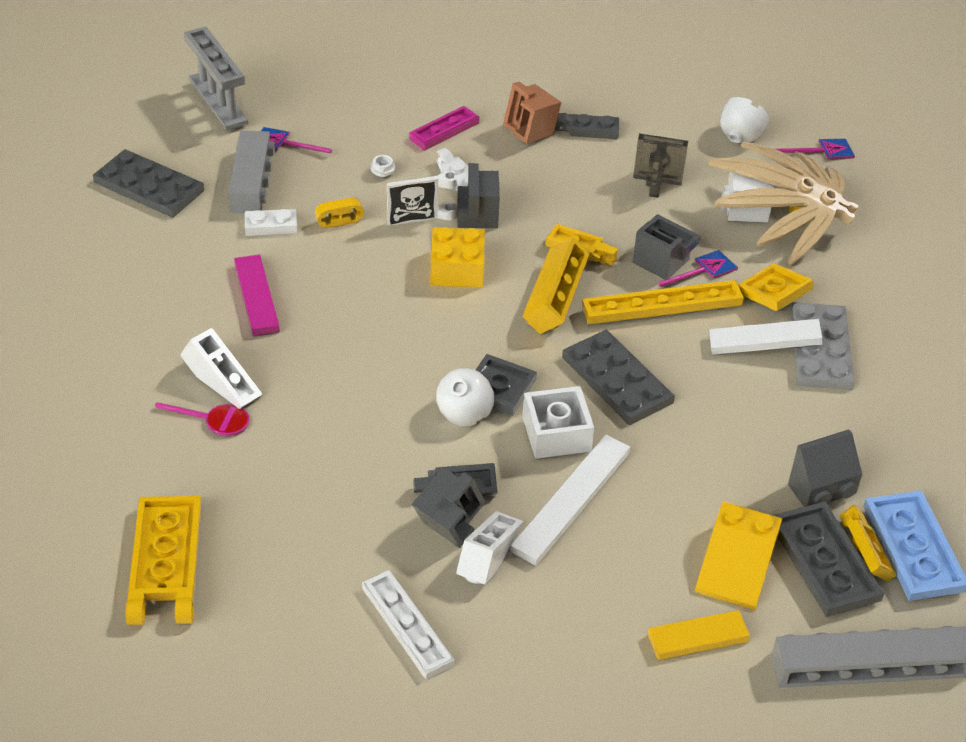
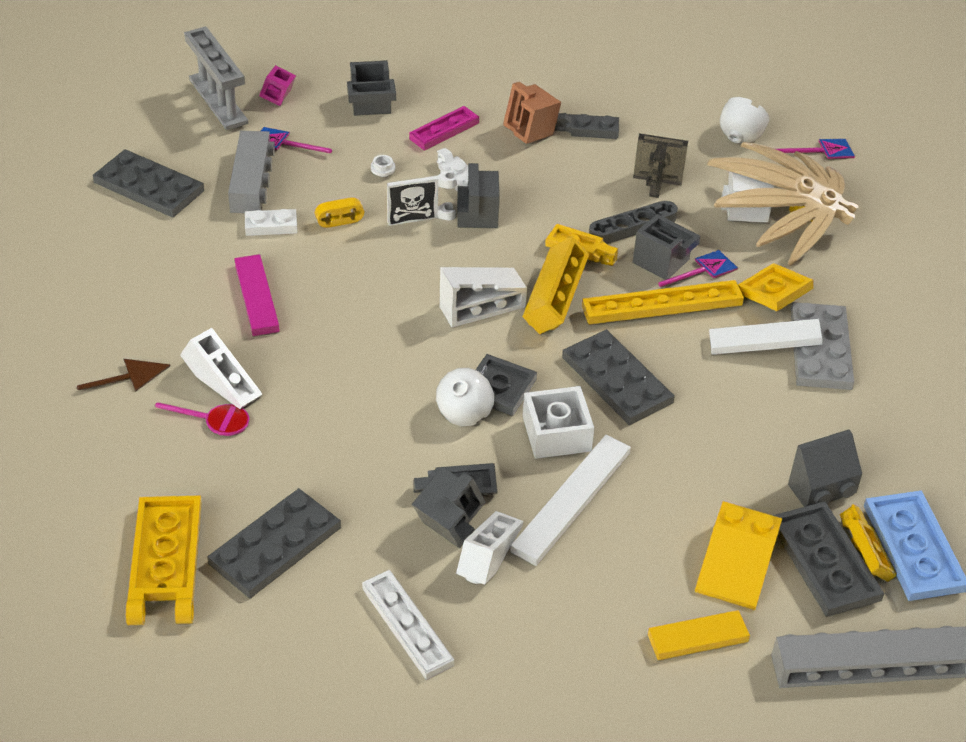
(138, 371): none -> reddish brown piece
(274, 543): none -> dark grey plate
(277, 85): none -> dark pink brick
(370, 88): none -> dark grey plate
(457, 257): yellow brick -> none
(479, 293): none -> white wedge
(610, 232): none -> dark grey beam

